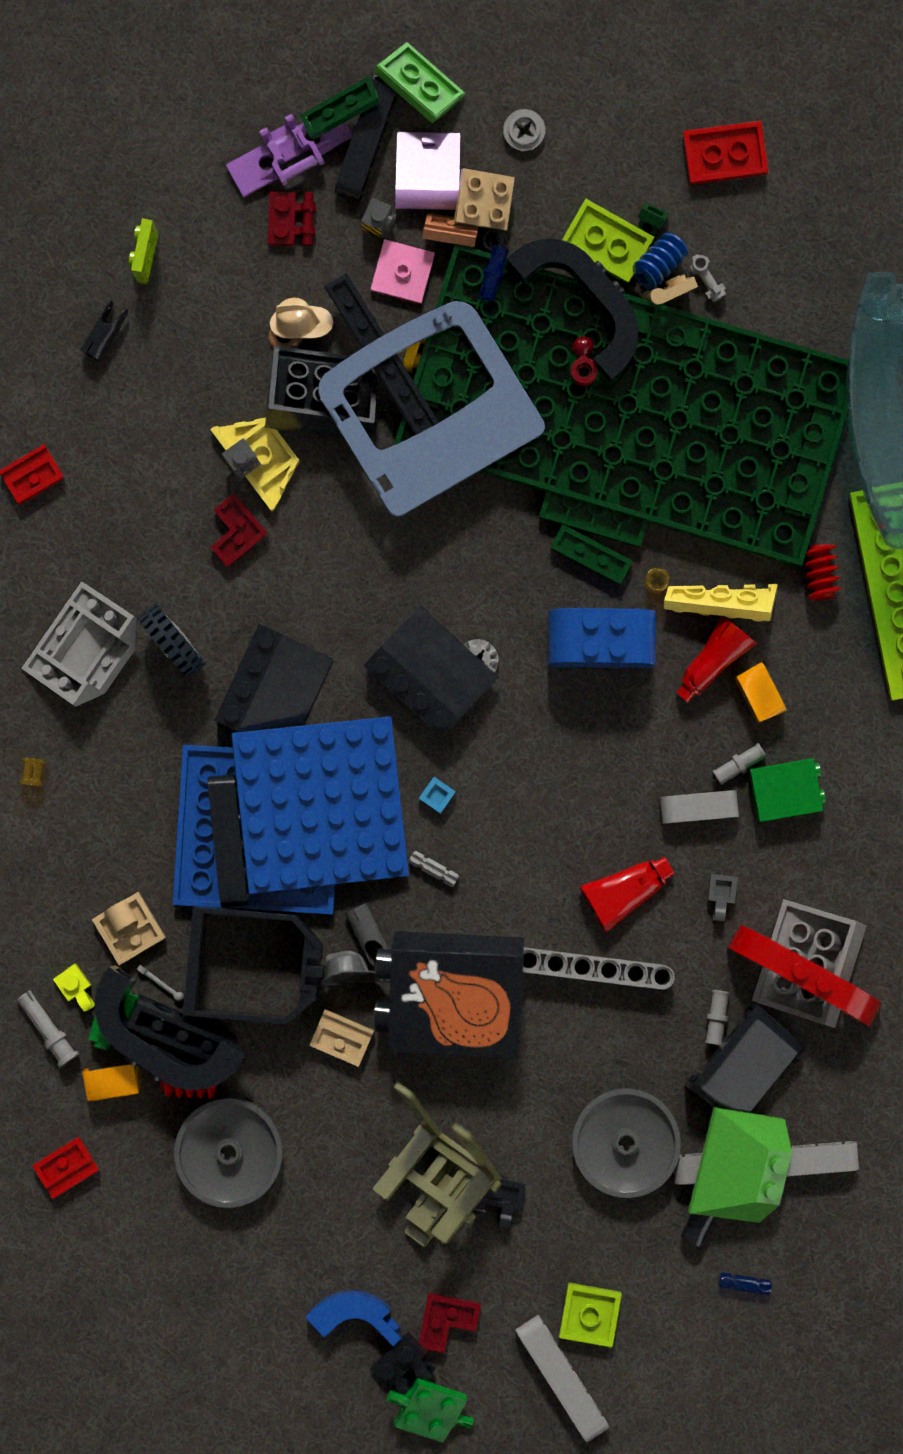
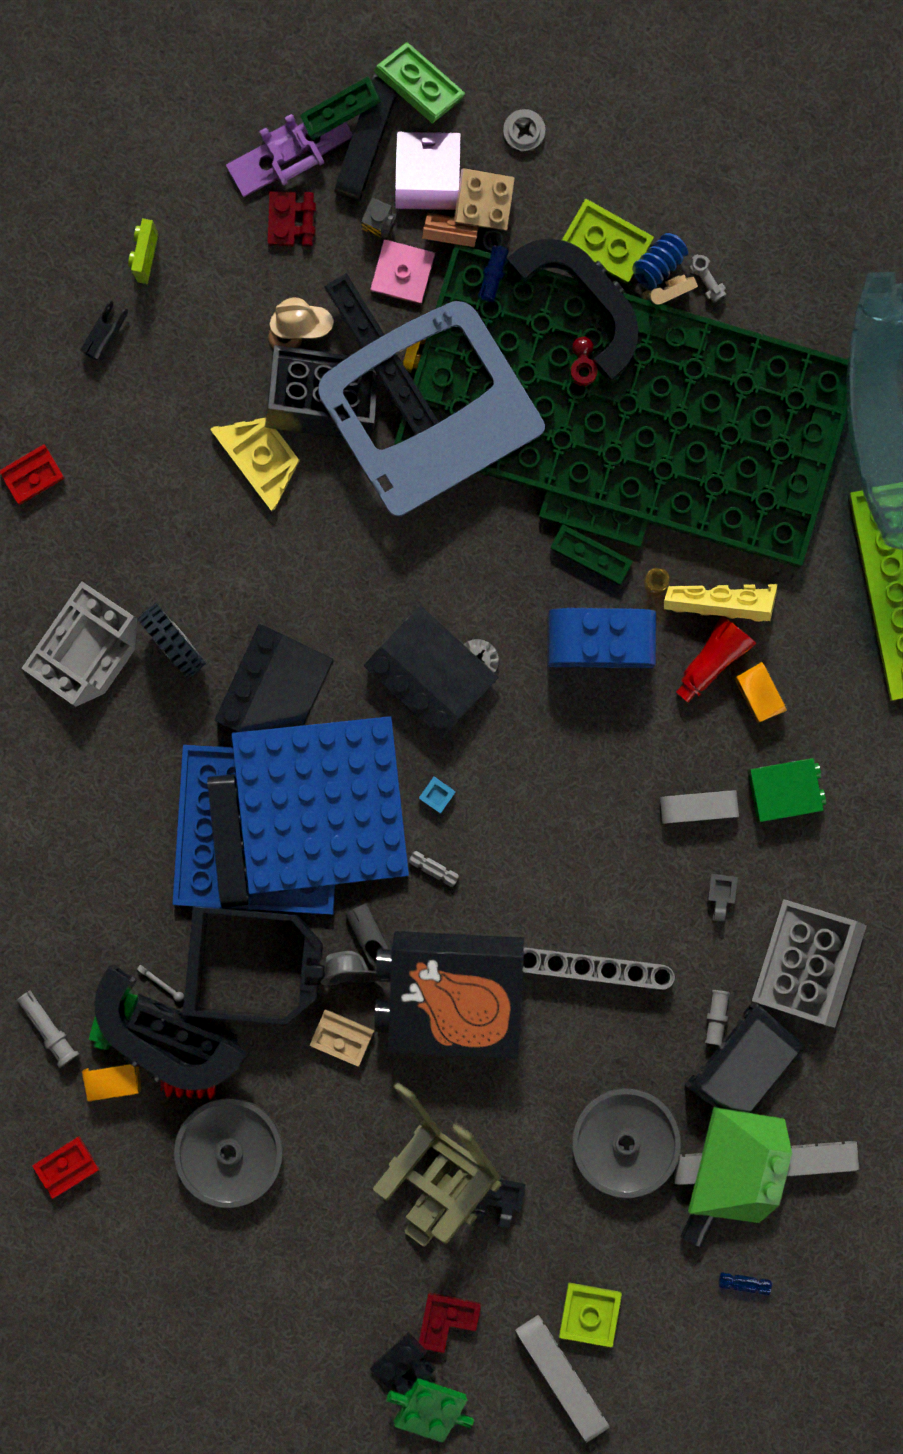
(27, 771): clear yellow bush -> none
(74, 985): neon yellow plate -> none
(128, 928): tan plate -> none
(241, 458): dark grey brick -> none
(243, 532): dark red plate -> none
(350, 1305): blue arch -> none
(624, 891): red piece -> none
(653, 216): dark green tile -> none
(725, 152): red plate -> none
(739, 764): light grey pin -> none
(805, 974): red arch -> none
(821, 572): red piece -> none

